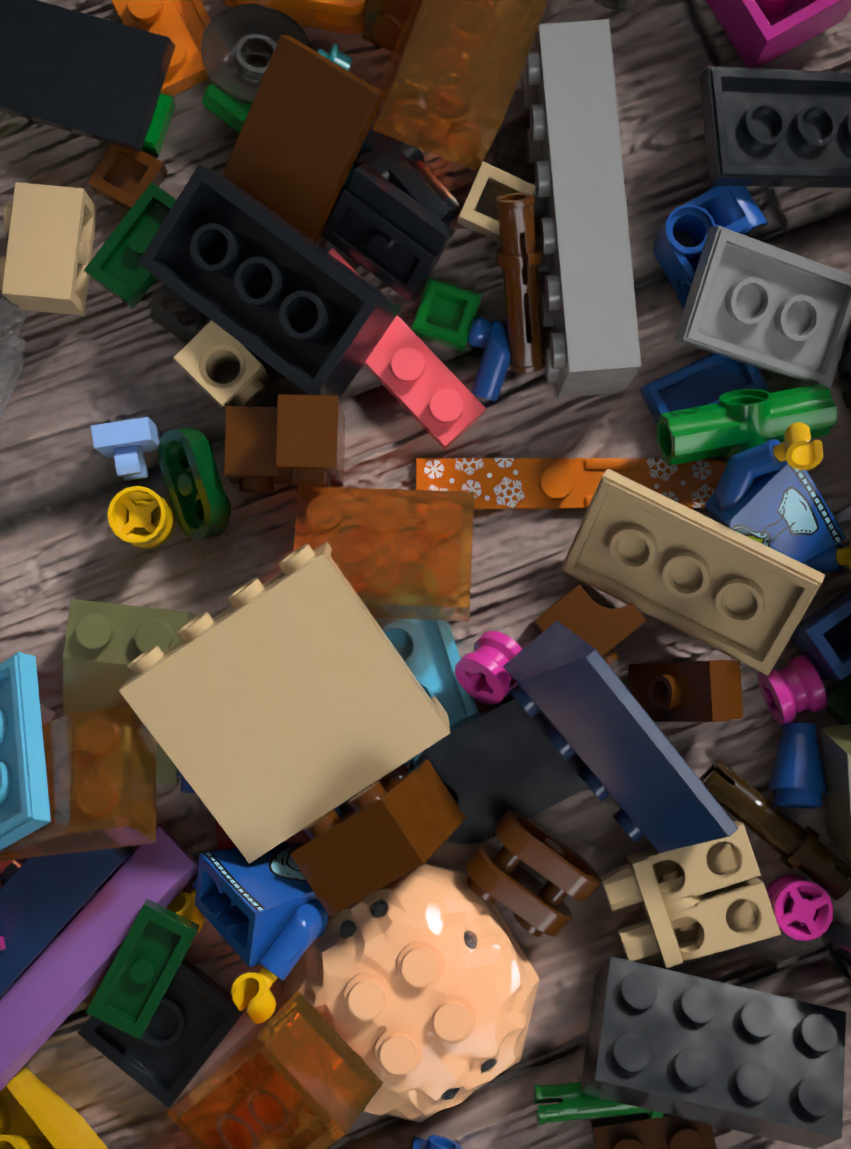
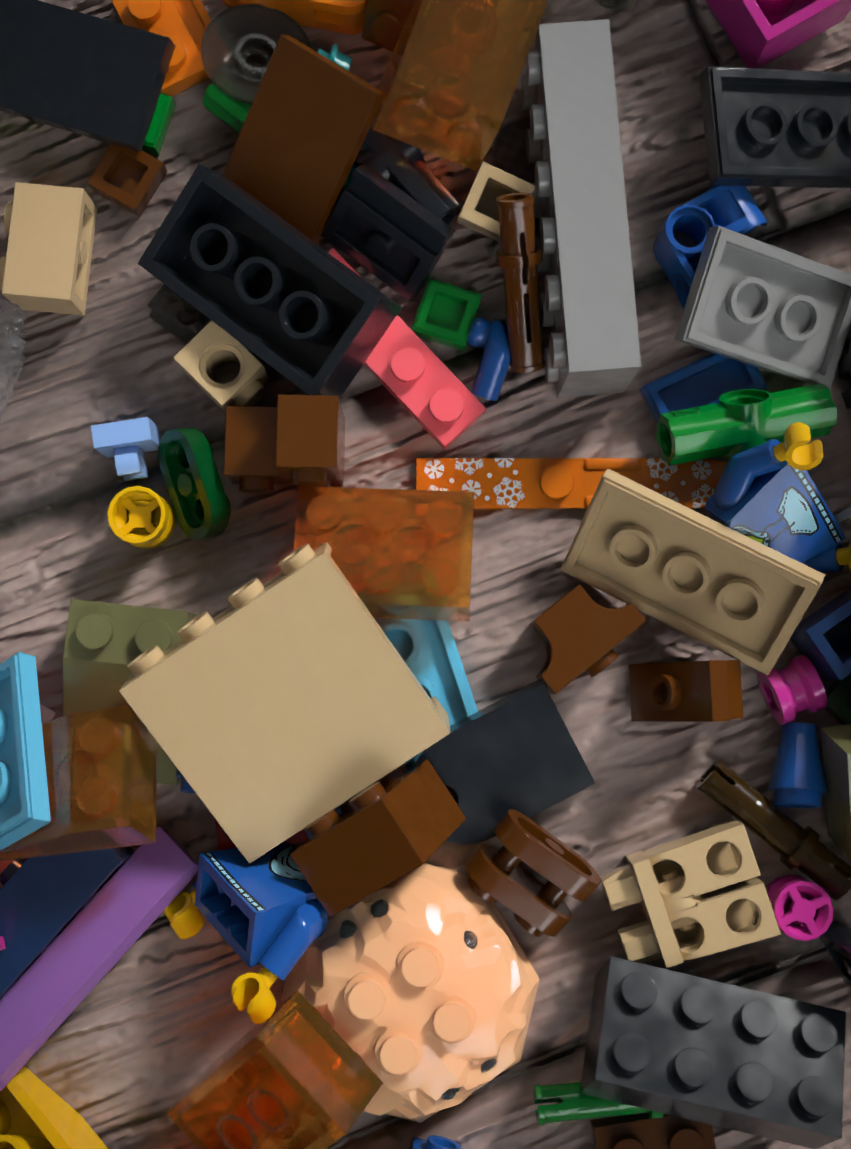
(117, 260): dark green plate -> none
(143, 969): dark green plate -> none
(178, 1038): black plate -> none
(483, 672): dark pink wheel -> none
(615, 741): dark blue slope -> none

